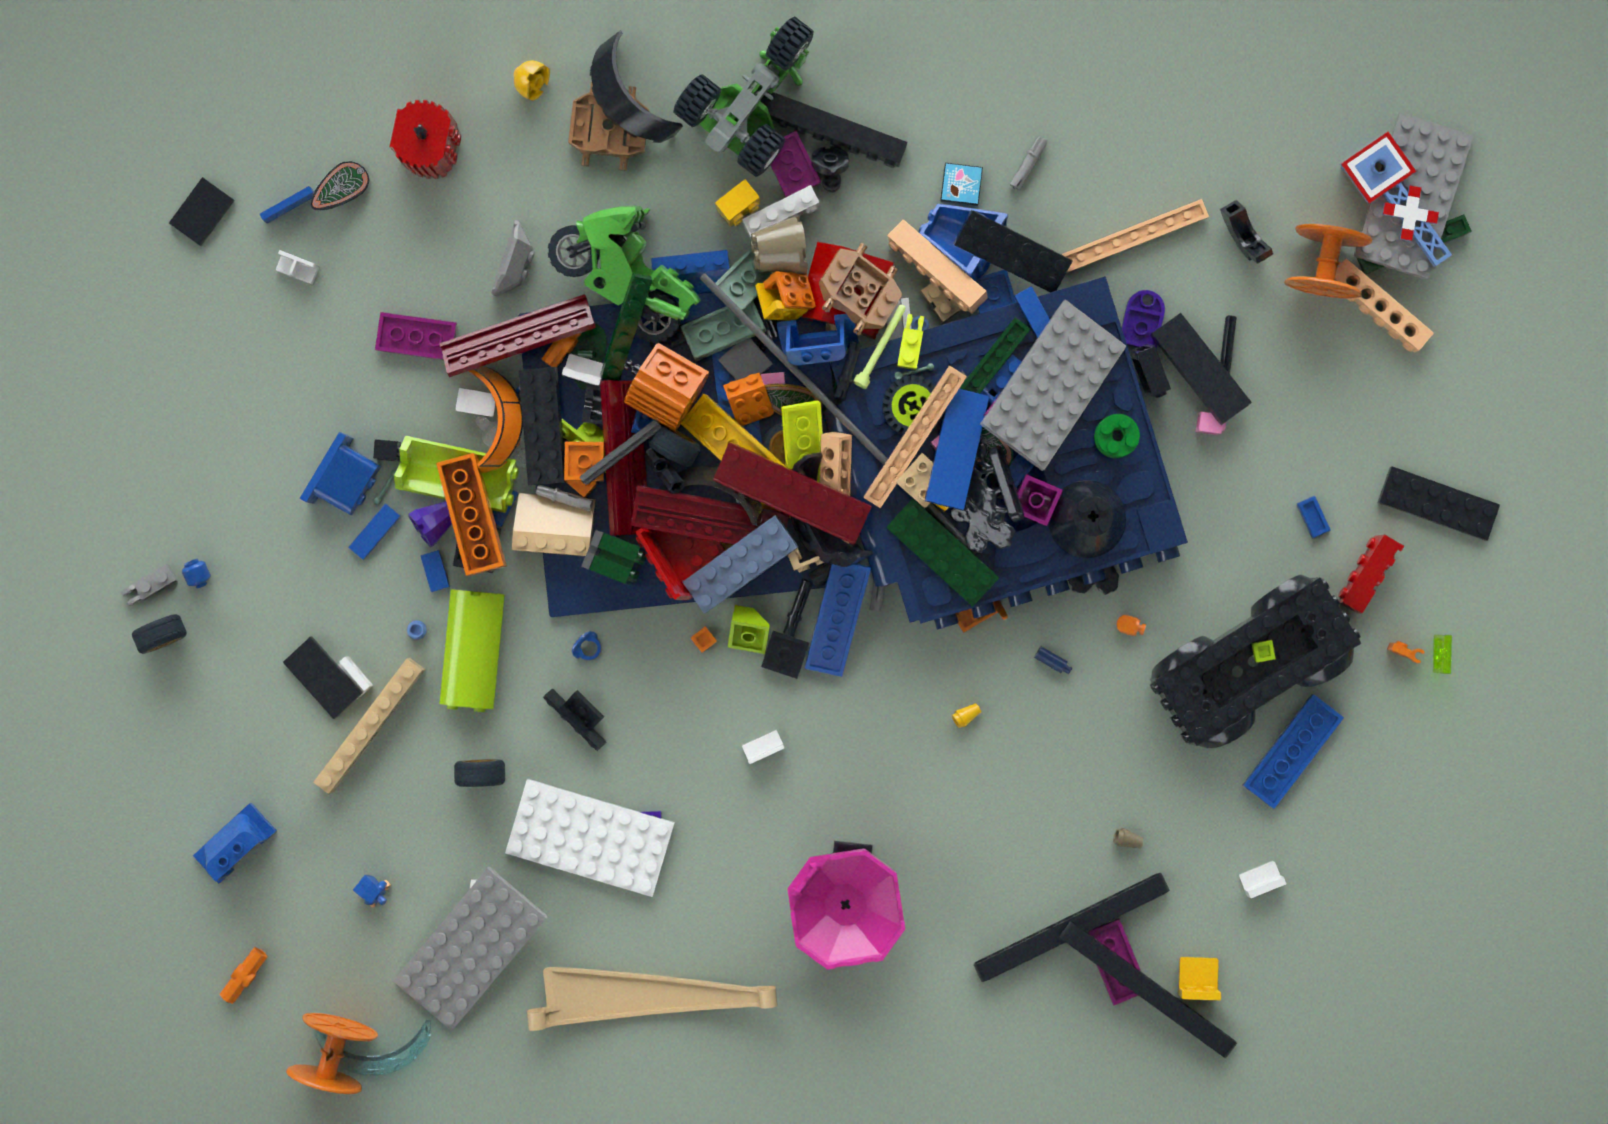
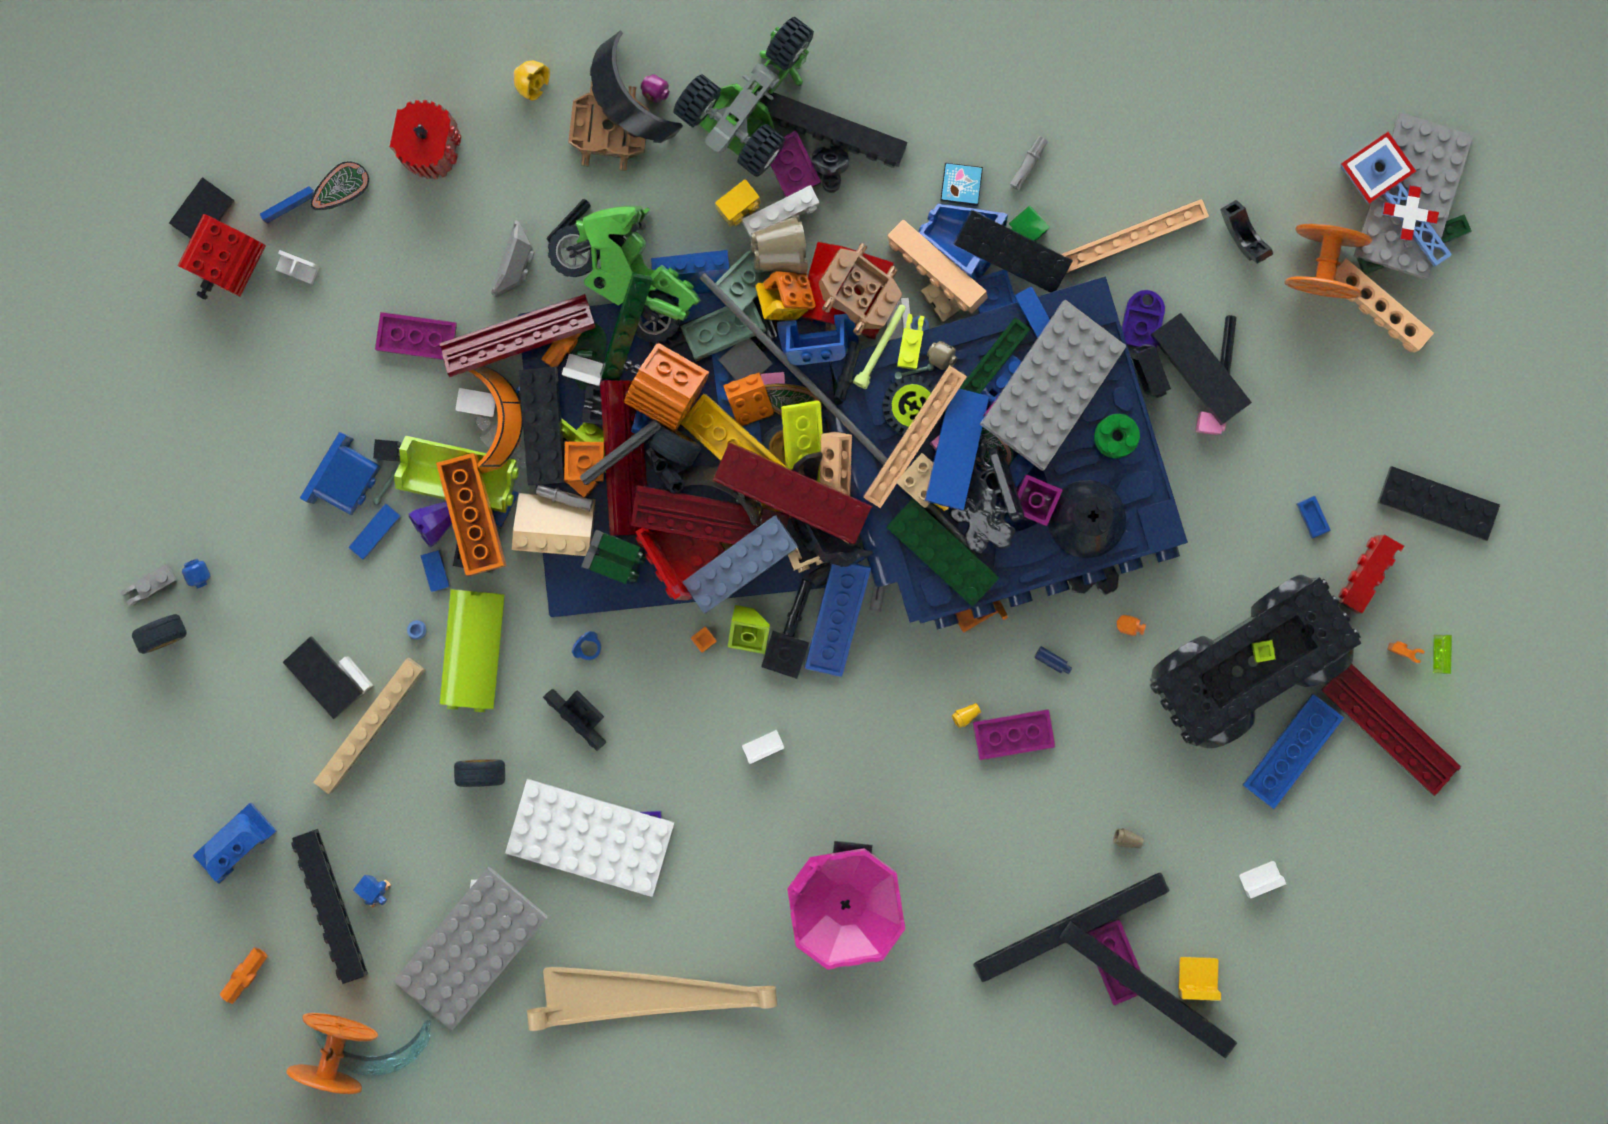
(221, 256): none -> red piece
(330, 906): none -> black brick
(572, 217): none -> black axle
(655, 88): none -> magenta head
(942, 355): none -> dark tan head
(1014, 734): none -> magenta plate
(1029, 224): none -> green piece
(1391, 729): none -> dark red plate

